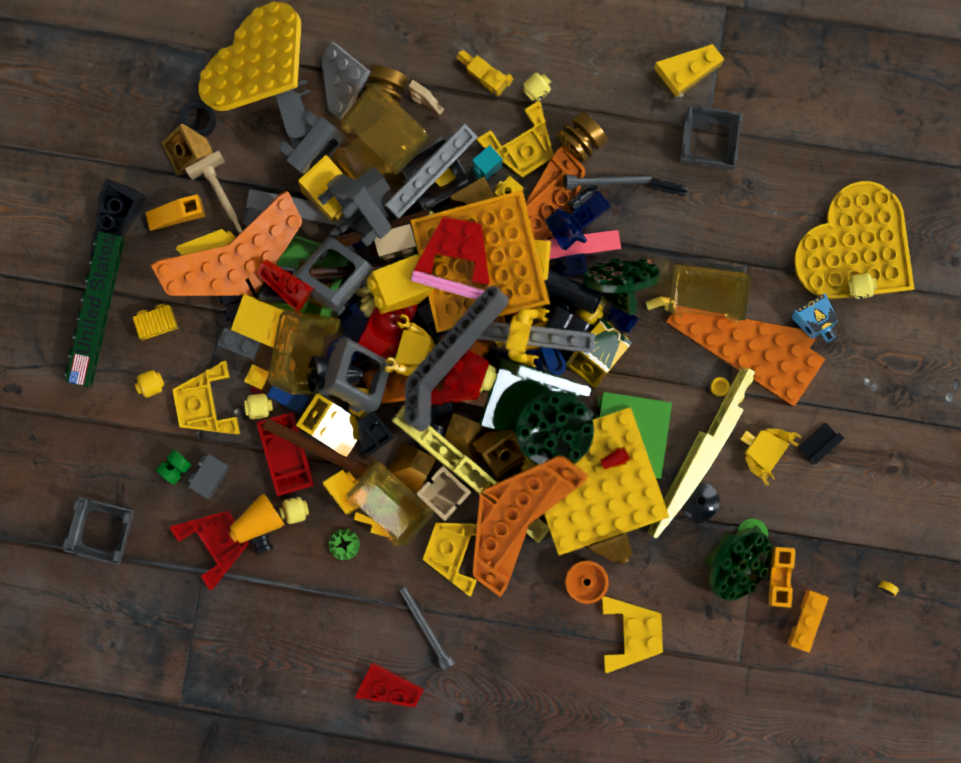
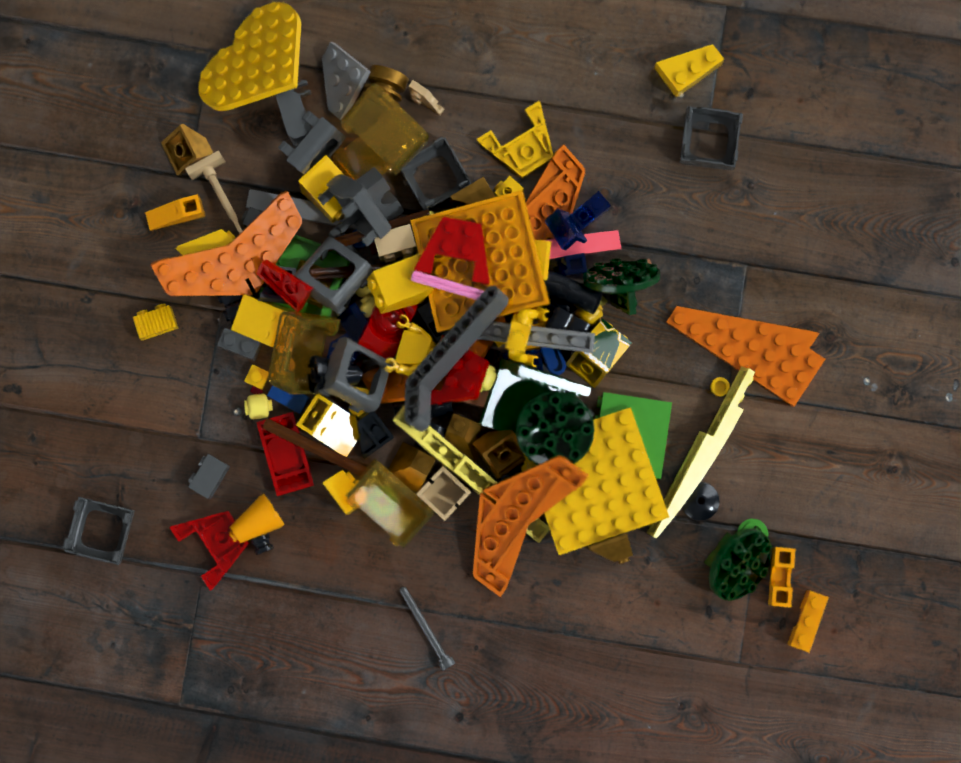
(95, 309): dark green brick -> none
(117, 209): black wedge -> none
(149, 383): yellow head -> none
(174, 460): green wheel -> none
(196, 403): yellow wing -> none
(197, 104): black tyre -> none
(294, 510): light yellow head -> none
(347, 535): bright green gear -> none
(376, 528): yellow slope -> none
(388, 687): red wing -> none
(430, 171): light grey tile -> none
(446, 179): yellow slope -> none
(447, 551): yellow wing -> none
(485, 73): yellow piece -> none
(487, 163): teal brick -> none
(537, 86): light yellow head -> none
(571, 181): dark grey piece -> none
(582, 197): black axle -> none
(585, 134): pearl gold wheel -> none
(595, 574): orange wheel -> none
(616, 458): red cone -> none
(621, 321): clear blue slope -> none
(641, 633): yellow wing -> none
(657, 302): light yellow arm -> none
(668, 187): black axle -> none
(709, 292): clear yellow windscreen -> none
(766, 450): yellow torso -> none
(817, 318): torso -> none
(820, 443): black panel -> none
(861, 236): yellow plate -> none
(862, 286): light yellow head -> none
(888, 588): yellow tile -> none

